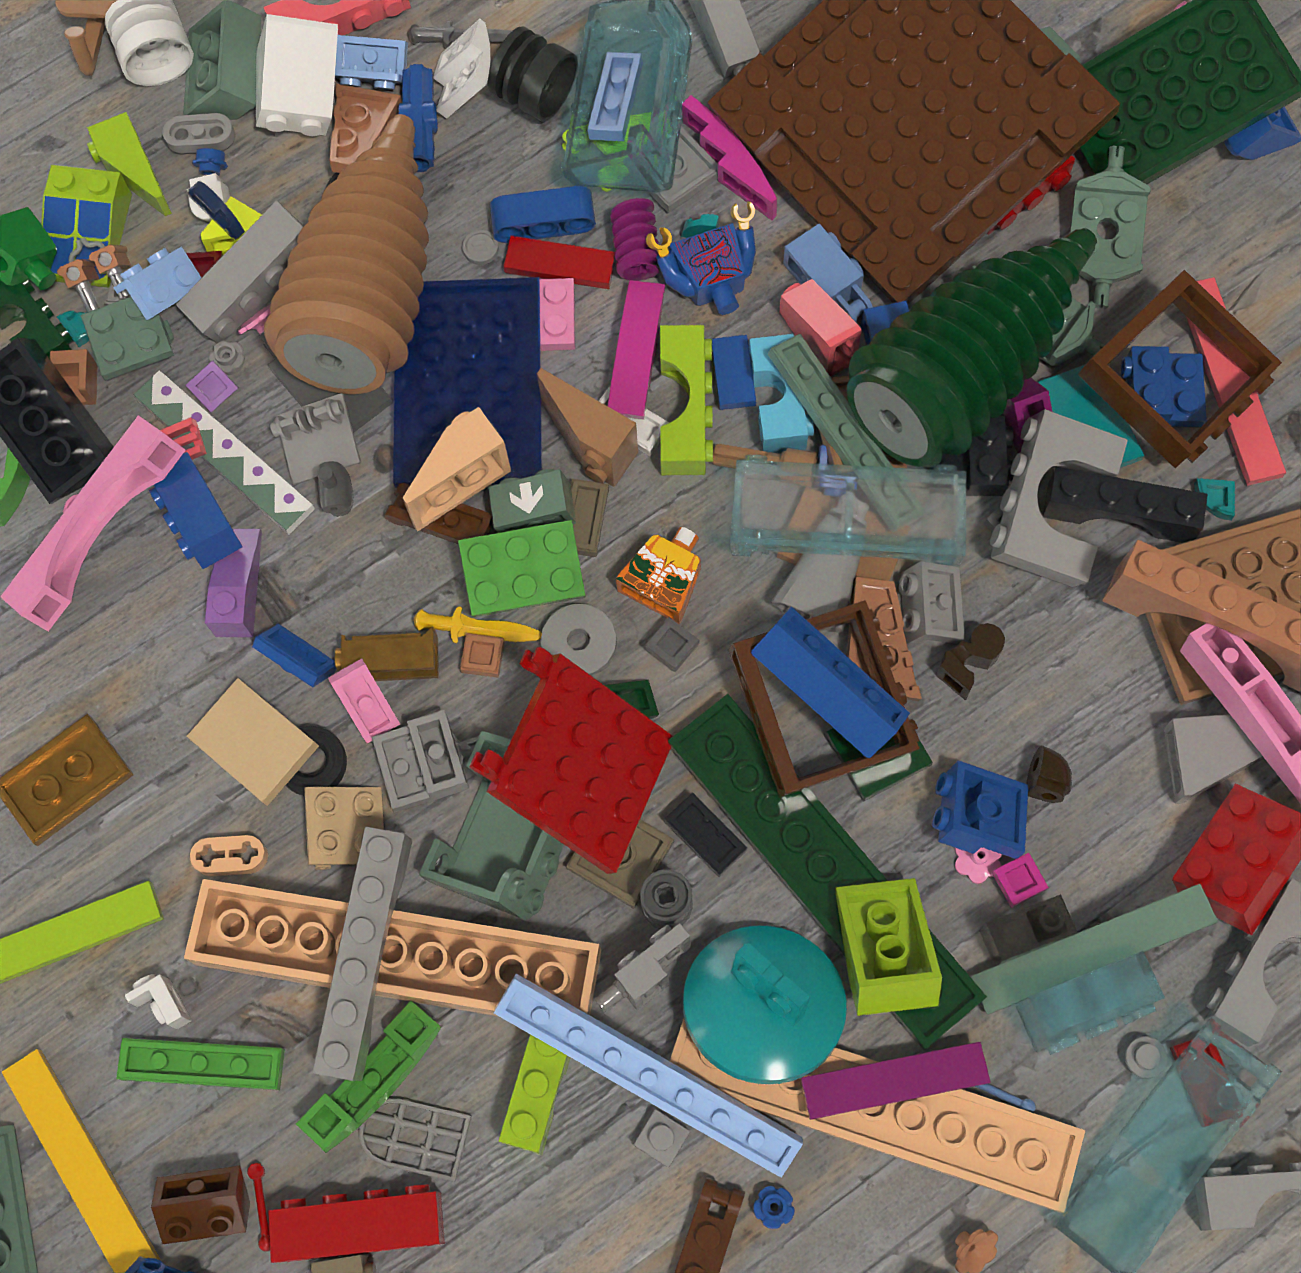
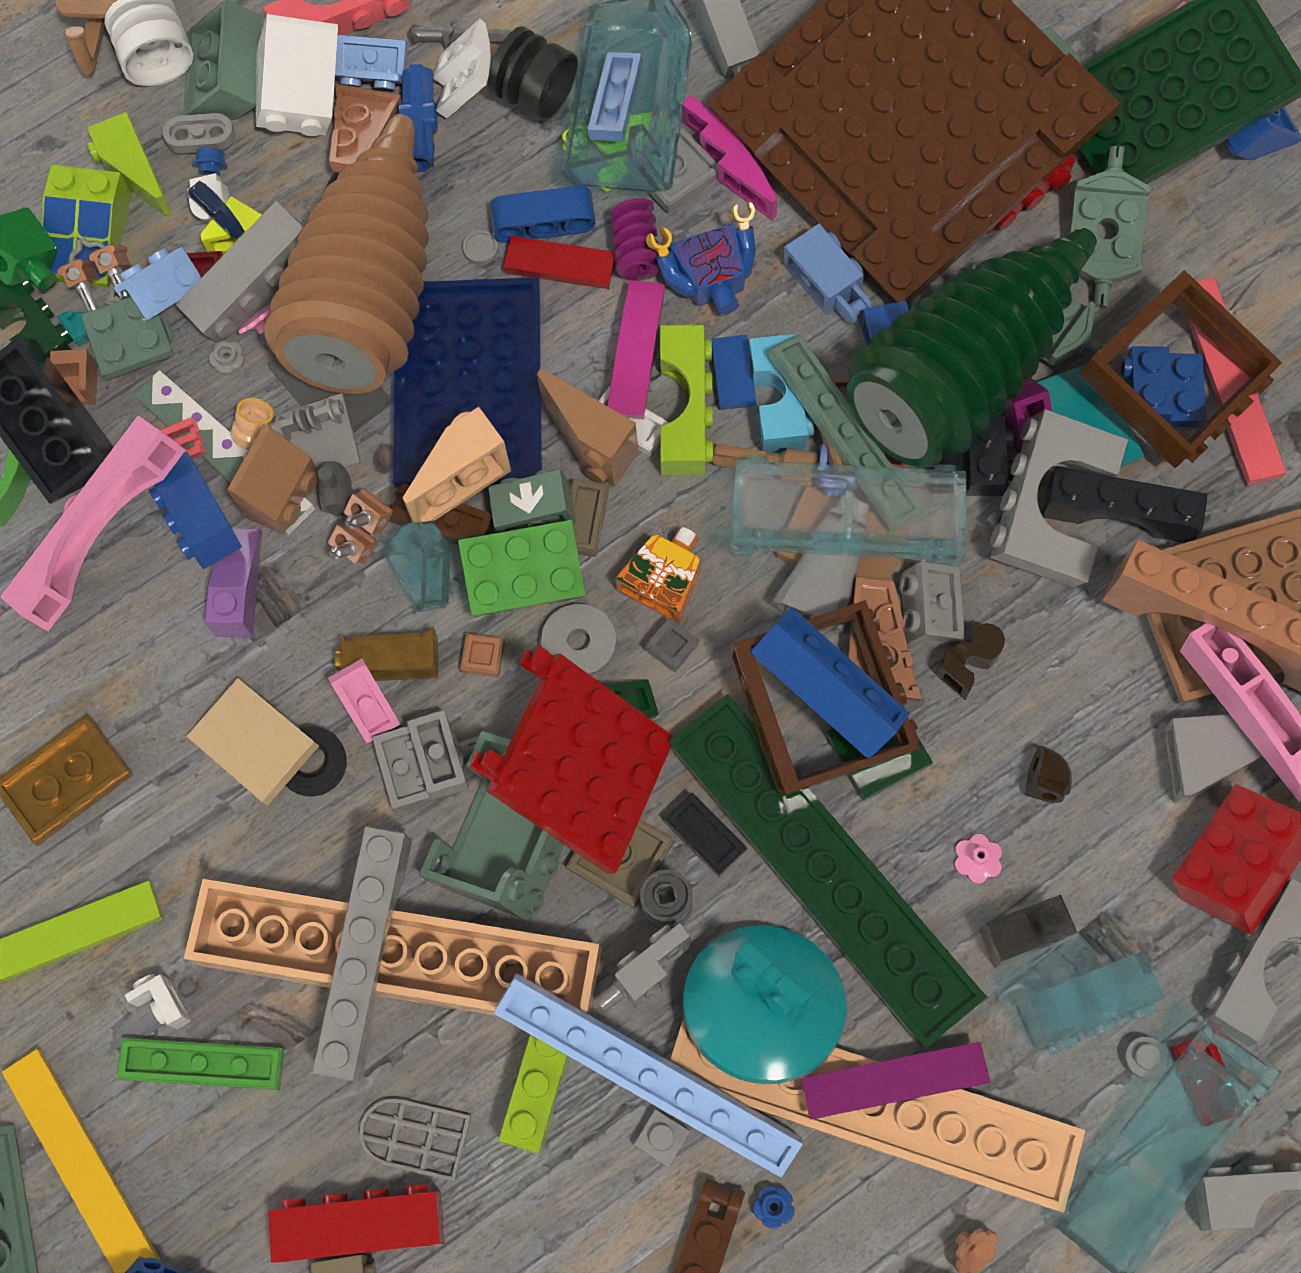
(200, 1205): reddish brown brick -> none
(212, 386): medium lavender plate -> none
(228, 846): light nougat beam -> none
(250, 418): none -> light nougat wheel
(256, 1172): red hinge -> none
(273, 481): none -> medium nougat slope
(294, 655): blue plate -> none
(338, 822): tan hinge -> none
(352, 541): none -> nougat piece
(385, 1069): bright green slope -> none
(421, 564): none -> clear light blue slope
(461, 624): yellow sword -> none
(557, 314): bright pink plate -> none
(705, 223): teal tile -> none
(822, 324): coral slope -> none
(888, 947): lime slope -> none
(981, 811): blue plate -> none
(1020, 880): dark pink plate -> none
(1025, 1104): medium blue hinge -> none
(1095, 948): sand green tile -> none
(1220, 496): teal tile -> none

